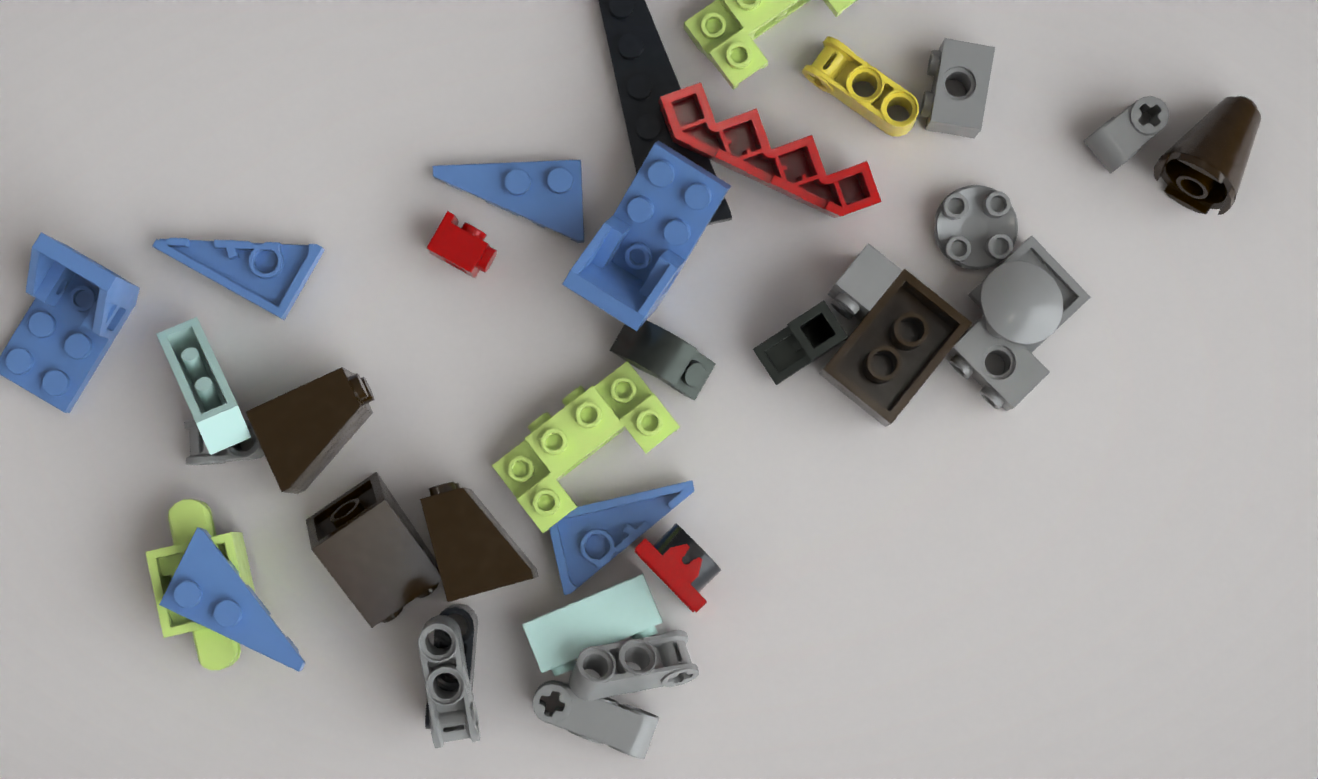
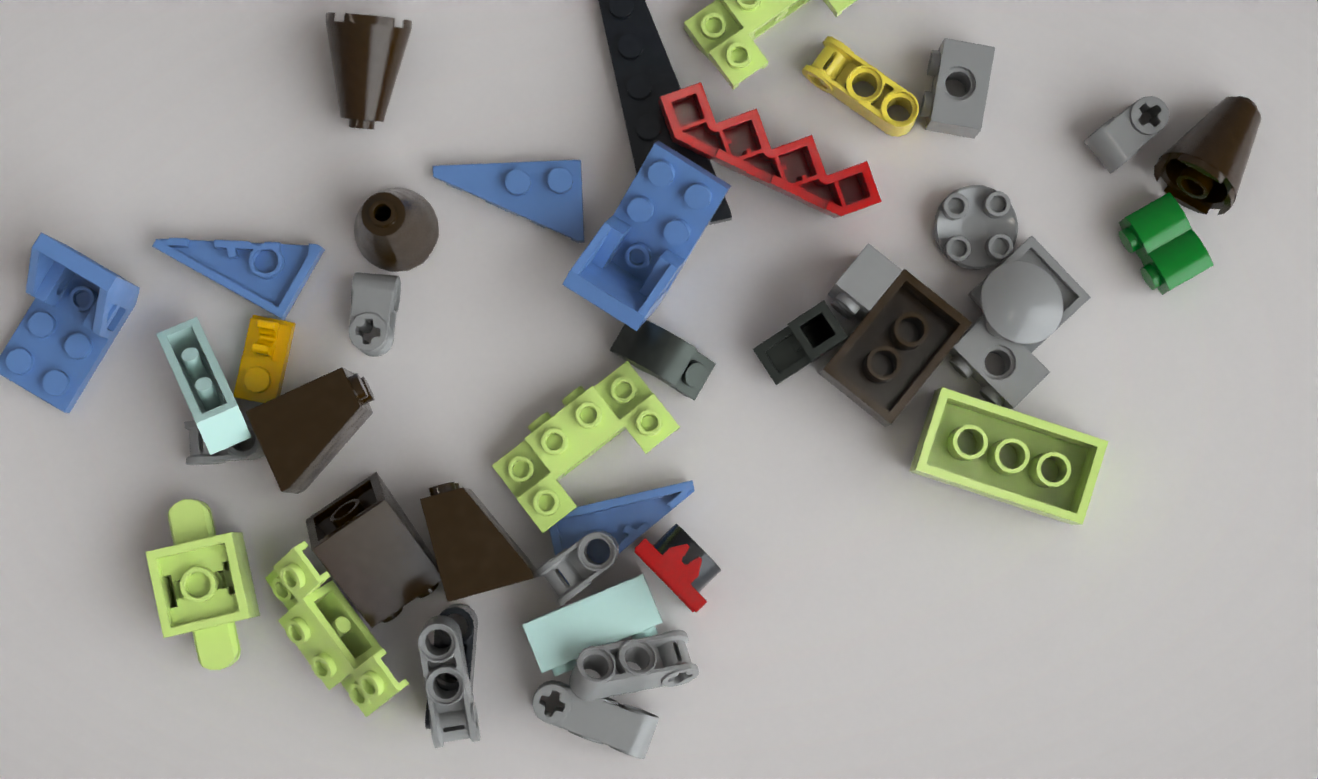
(215, 596): medium blue wing -> none
(264, 359): none -> yellow plate
(331, 633): none -> yellowish green bracket
(365, 64): none -> dark brown cone
(374, 303): none -> light grey piece
(396, 229): none -> dark brown cone
(462, 246): red brick -> none
(577, 566): none -> light grey piece
(1008, 456): none -> yellowish green brick
(1164, 244): none -> green brick

